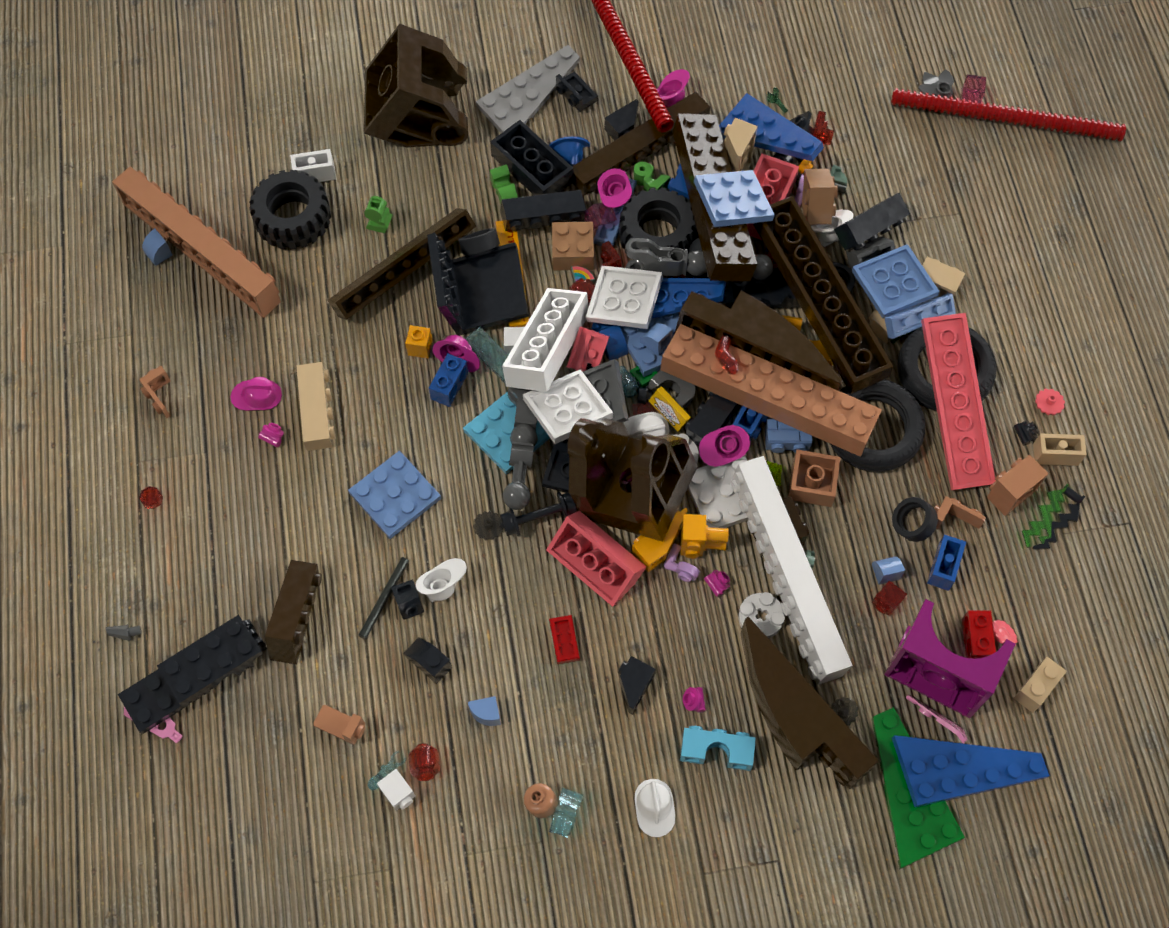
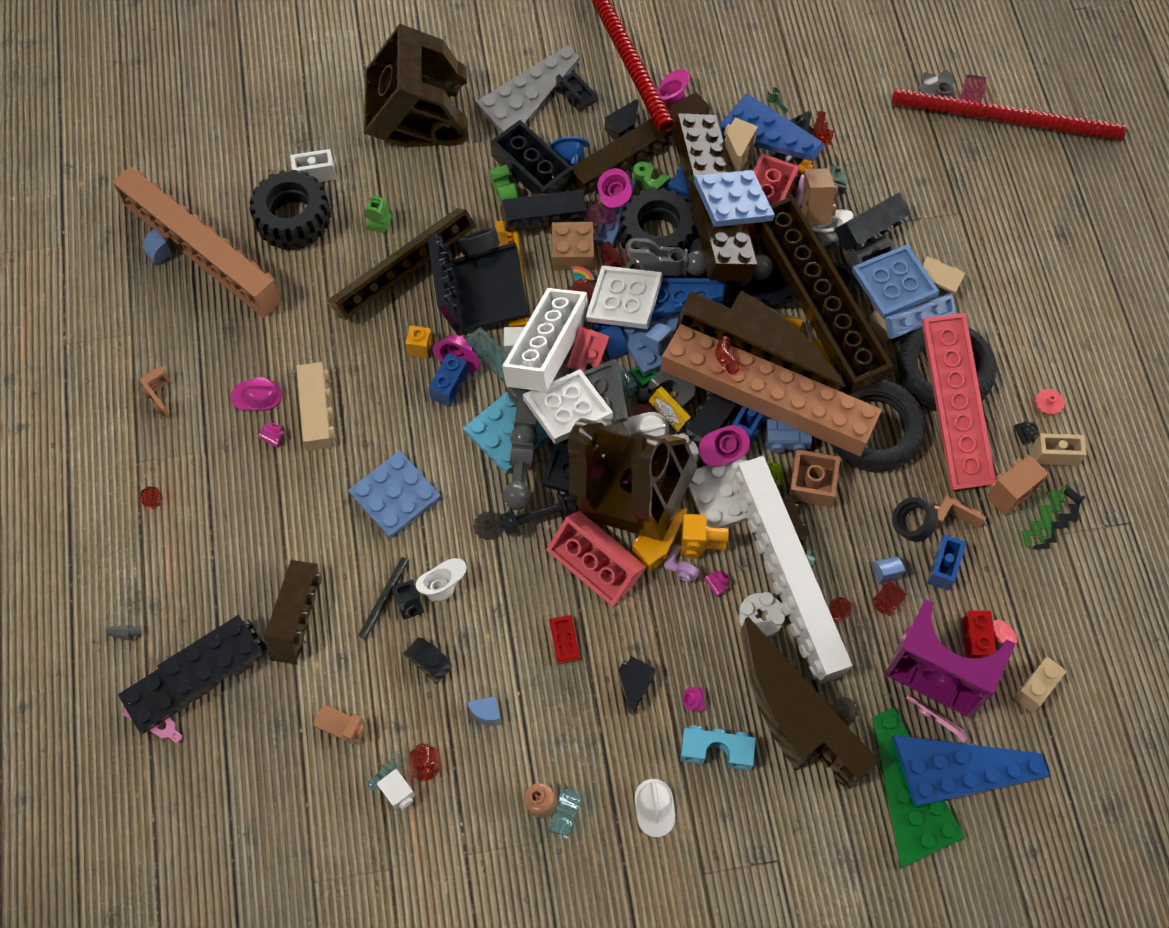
(840, 608): none -> clear red tile

